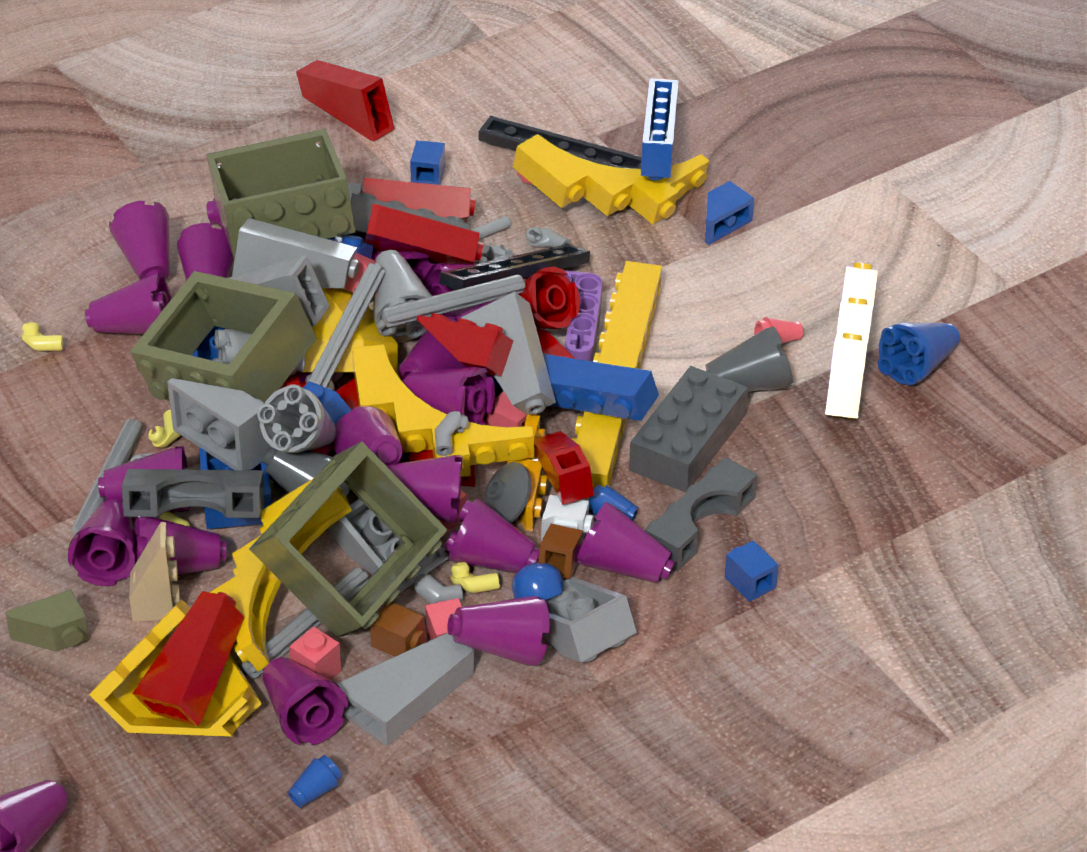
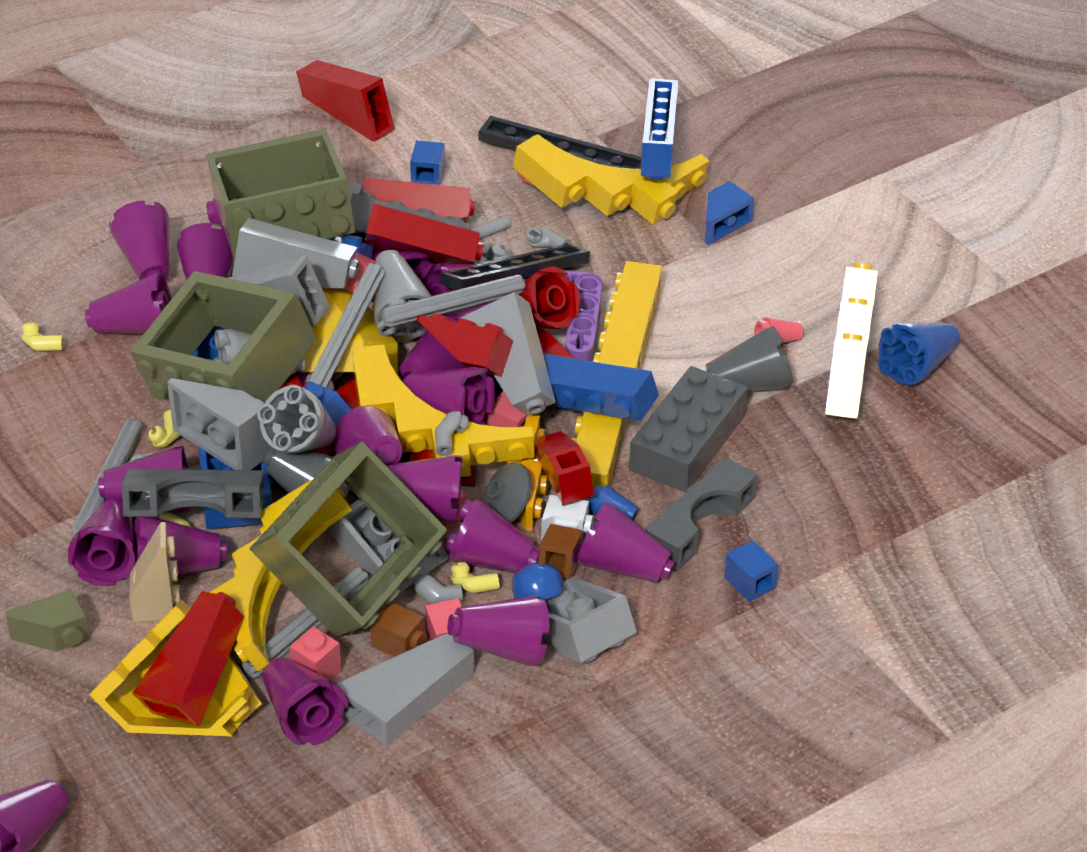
(315, 781): blue cone -> none

